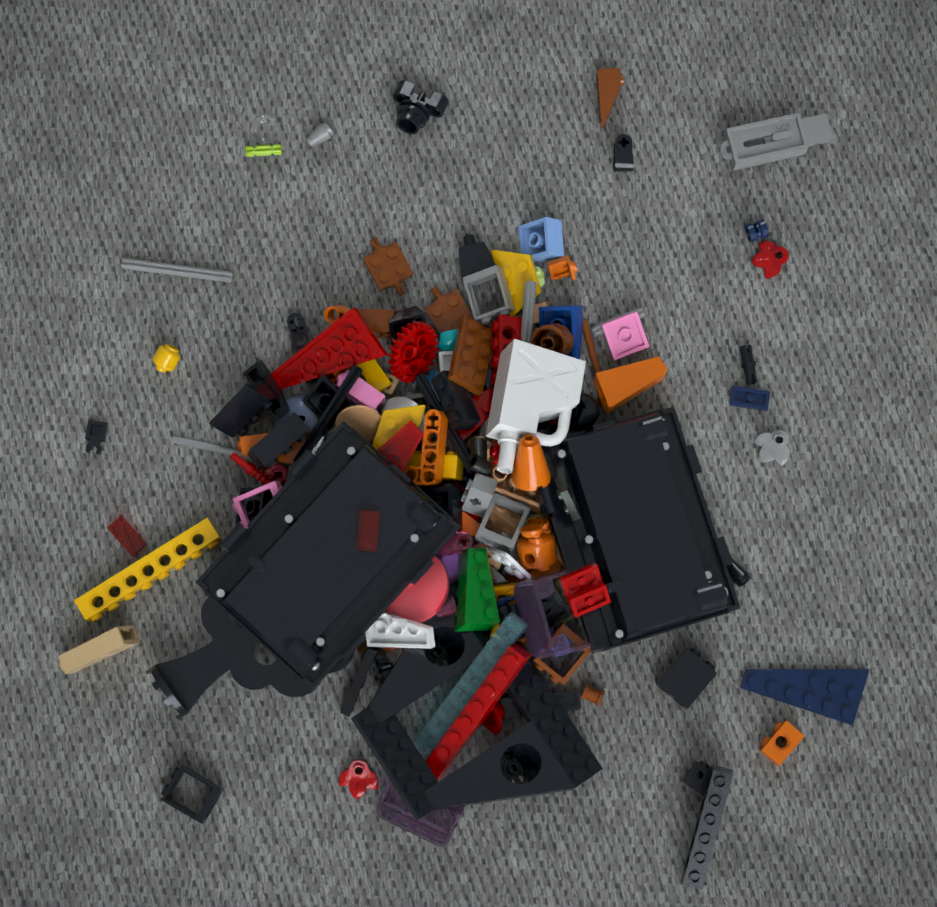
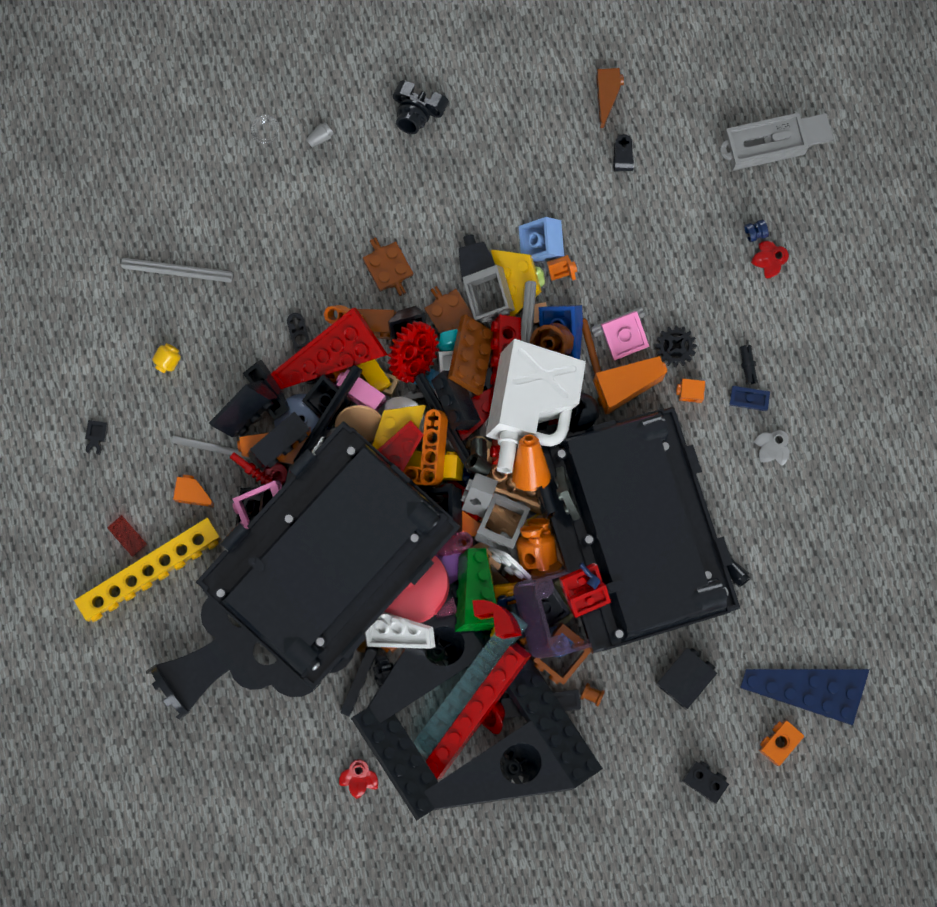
(98, 648): tan slope -> none
(191, 492): none -> orange slope
(209, 803): black window -> none
(263, 150): lime axle -> none
(368, 531): clear red plate -> none
(433, 827): clear purple windscreen -> none
(504, 622): none -> red brick
(593, 580): none -> dark blue hand
(670, 341): none -> black gear
(691, 390): none -> orange brick
(707, 826): black brick -> none

